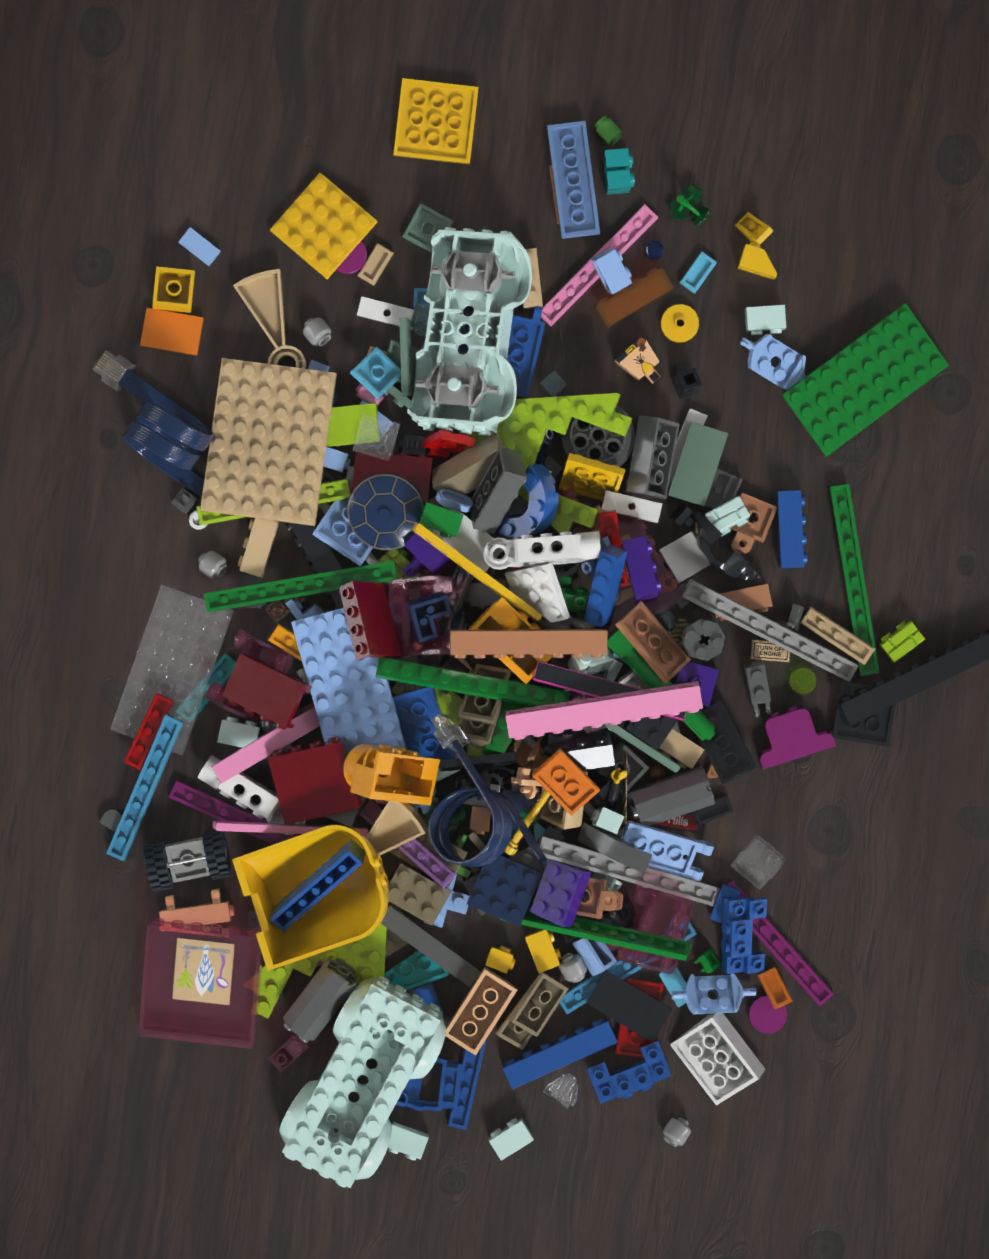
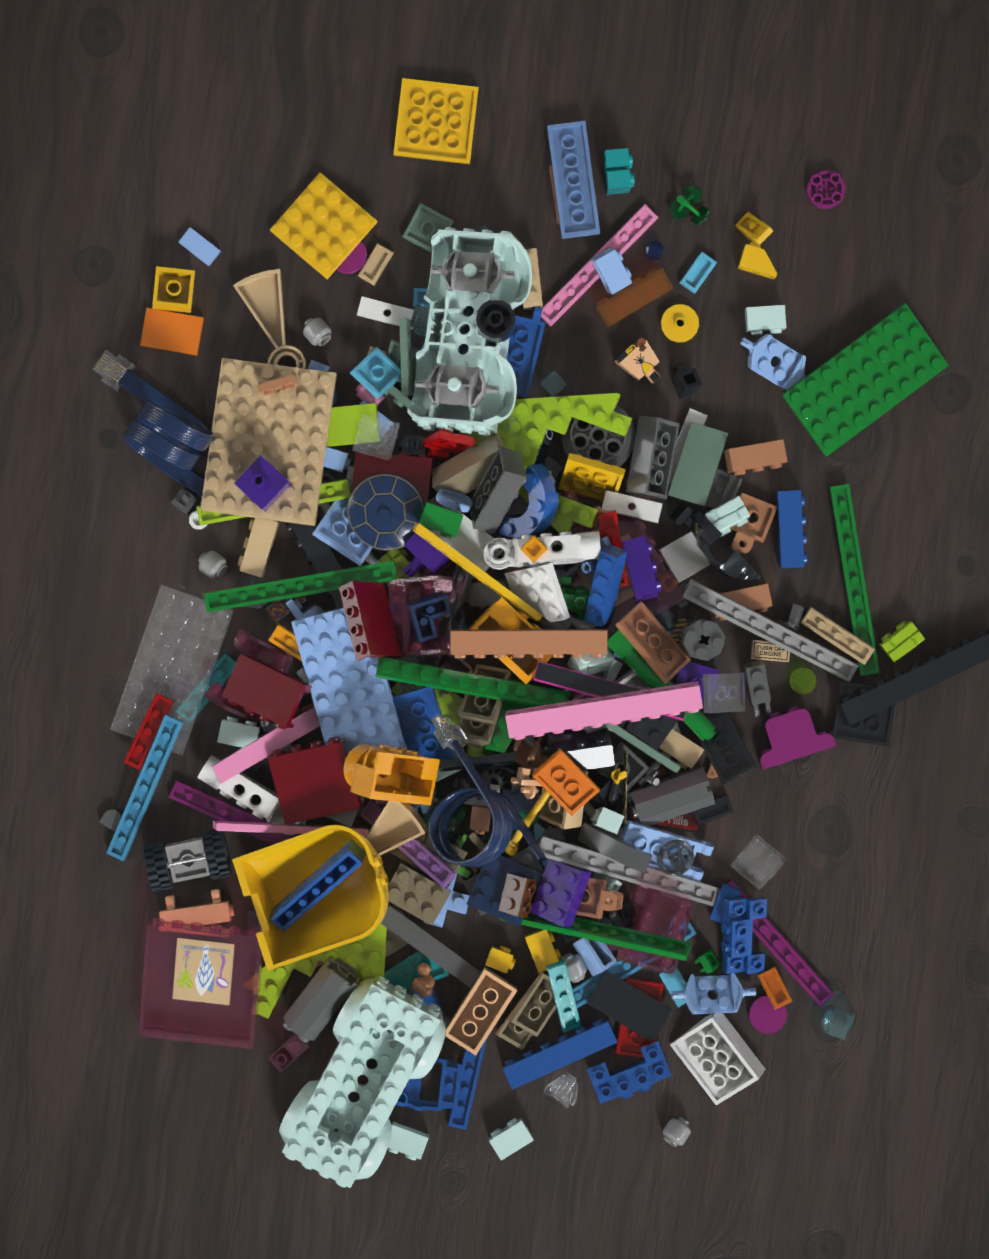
(262, 483): none -> dark purple brick
(286, 383): none -> nougat plate
(424, 983): none -> nougat animal
(496, 332): none -> black brick
(517, 895): none -> bracket
(533, 549): none -> light orange tile
(563, 995): none -> tile
(608, 130): bright green brick -> none
(649, 775): none -> flat silver hose
(680, 865): none -> clear smoke piece
(724, 692): none -> clear tile
(755, 457): none -> nougat brick
(825, 189): none -> magenta tile
(837, 1022): none -> clear light blue helmet

